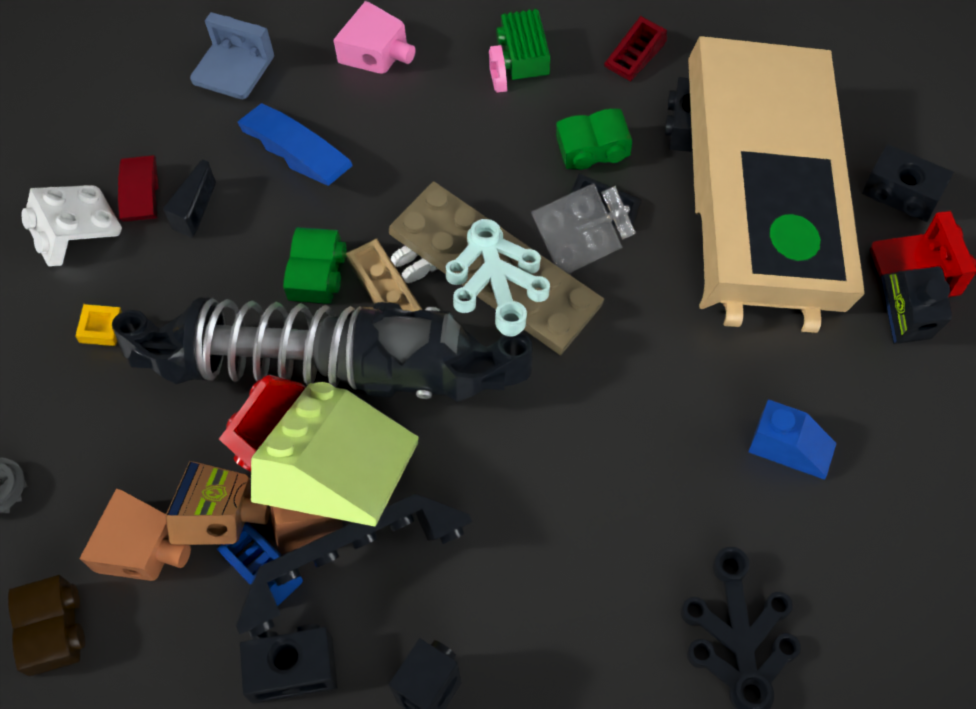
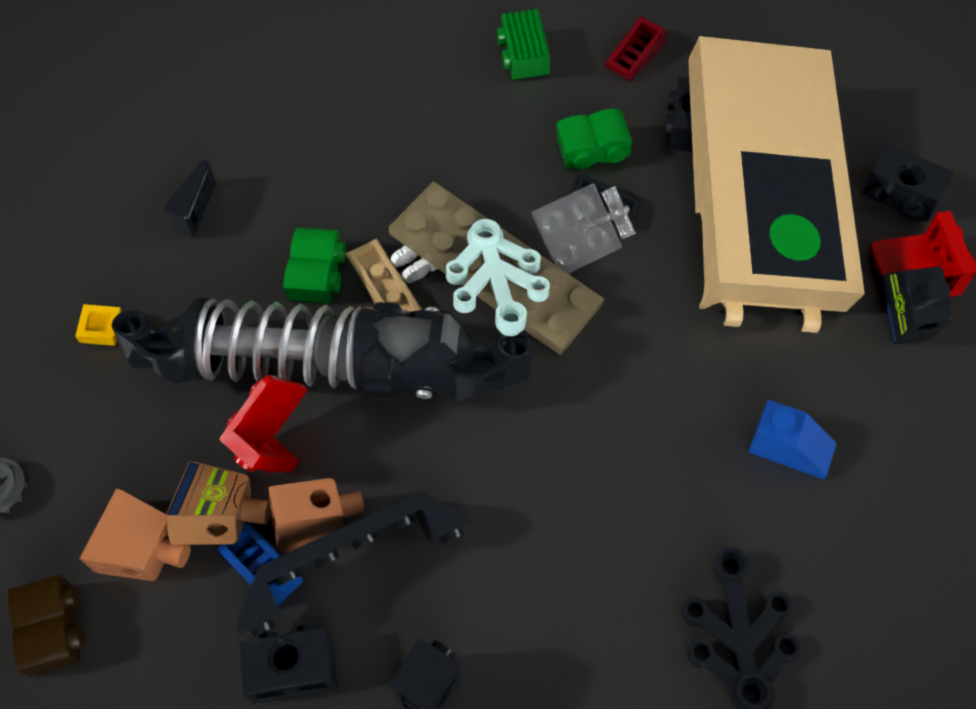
(67, 214): white bracket -> none
(137, 188): dark red slope -> none
(235, 58): sand blue bracket -> none
(295, 143): blue slope -> none
(332, 457): yellowish green slope -> none
(373, 40): bright pink torso -> none
(497, 69): bright pink tile -> none

